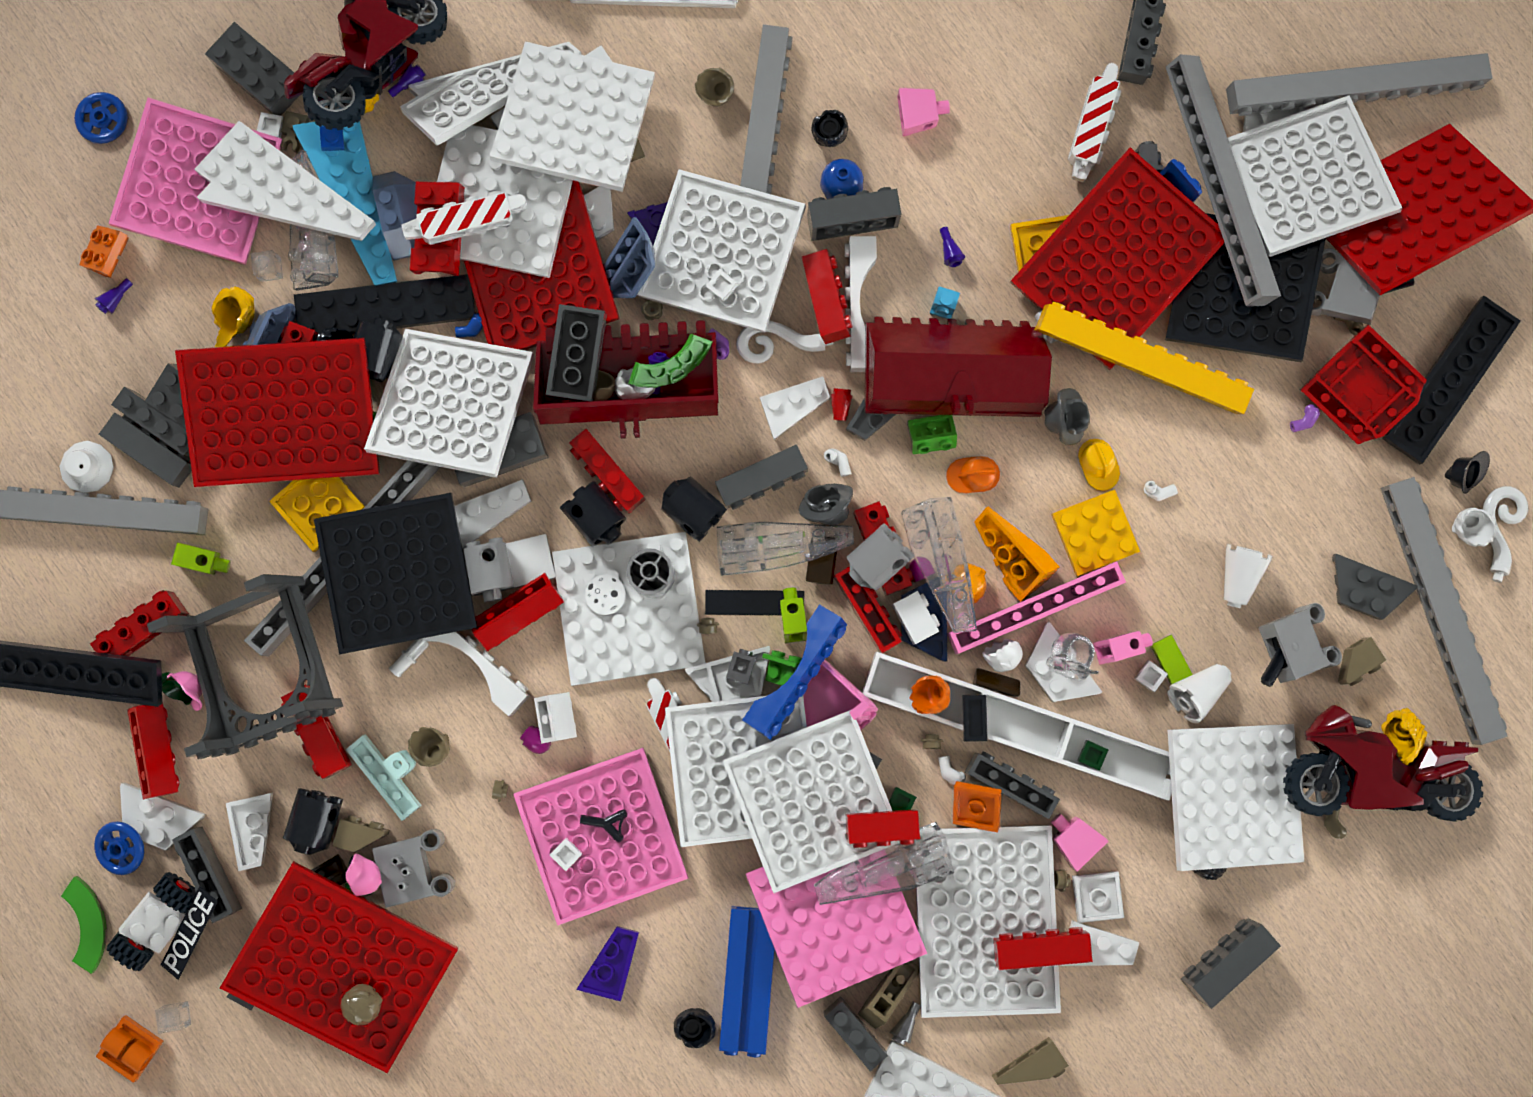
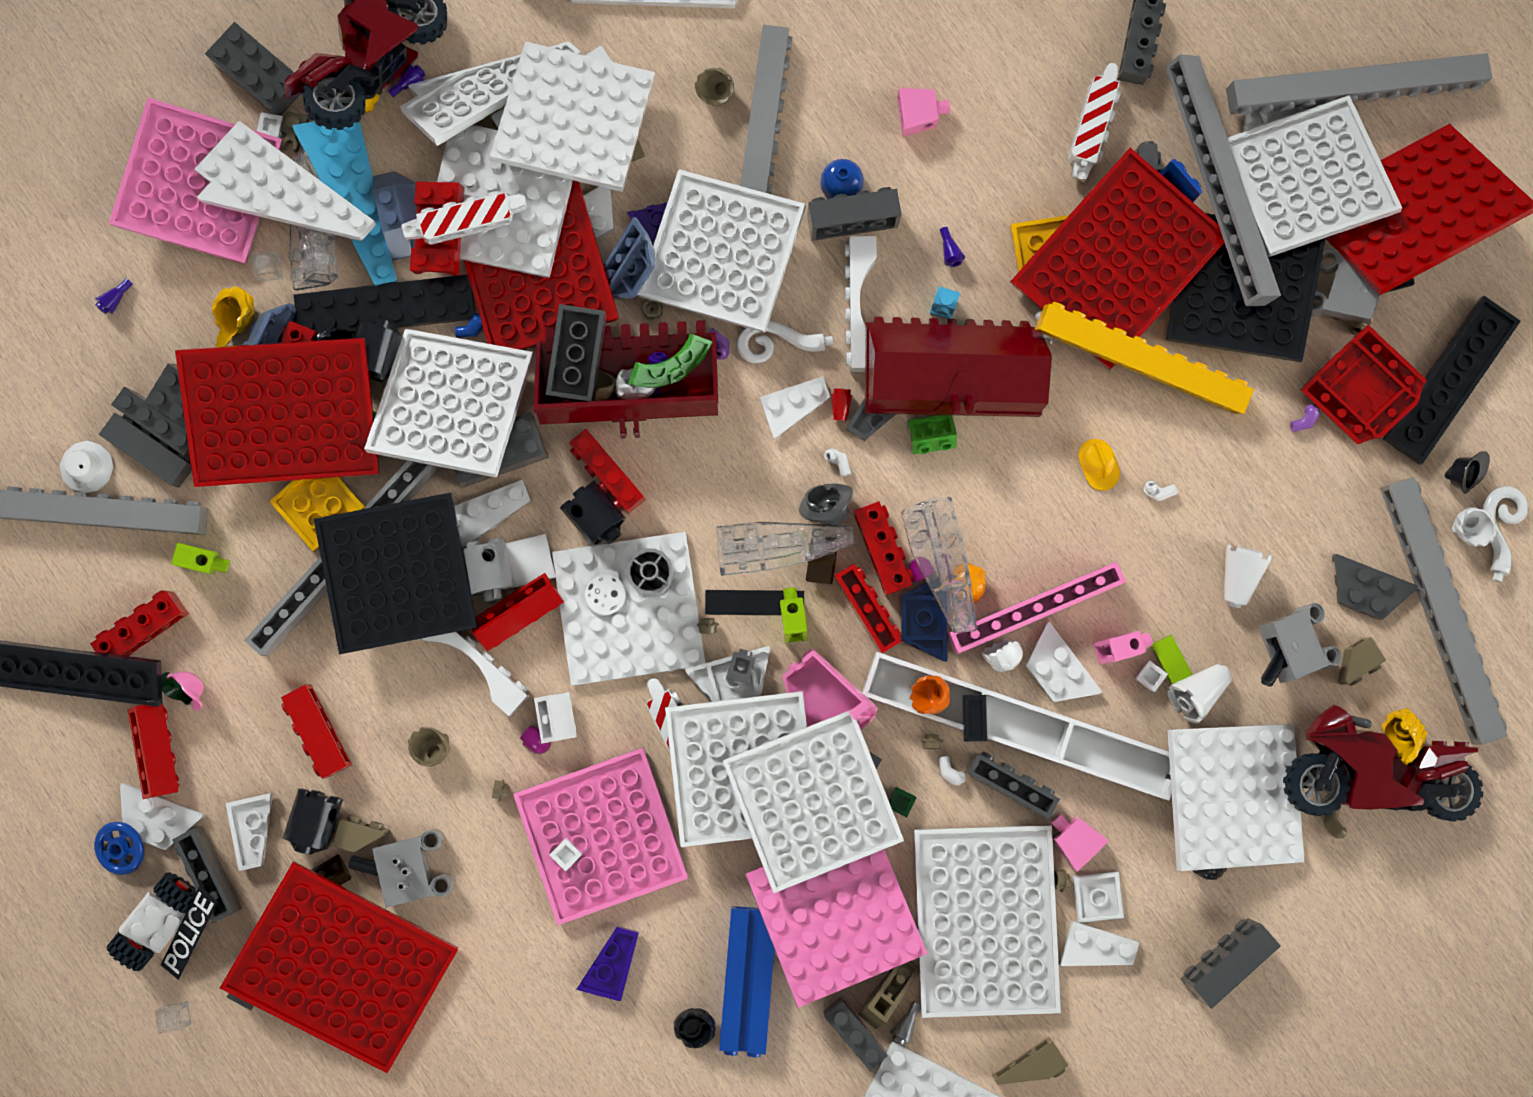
(91, 923): bright green tile -> none
(103, 250): orange plate -> none
(106, 134): blue plate -> none
(129, 1048): orange plate -> none
(221, 729): dark grey arch -> none
(331, 139): blue plate -> none
(361, 1004): dark tan hair -> none
(362, 876): bright pink hair -> none
(386, 774): light aqua plate -> none
(408, 657): white axle -> none
(606, 823): black piece -> none
(692, 507): black cylinder -> none
(721, 285): white plate -> none
(762, 476): dark grey brick -> none
(769, 712): blue arch -> none
(780, 667): bright green bracket -> none
(826, 296): red brick -> none
(830, 128): black hair -> none
(878, 558): light grey cylinder -> none
(882, 827): red brick -> none
(889, 869): clear wedge -> none
(916, 618): white brick -> none
(973, 474): orange piece -> none
(977, 806): orange plate -> none
(997, 682): dark brown slope -> none
(1019, 558): light orange wedge -> none
(1042, 949): red brick -> none
(1068, 416): dark grey hat -> none
(1071, 656): clear piece -> none
(1092, 755): dark green plate -> none
(1095, 532): yellow plate -> none

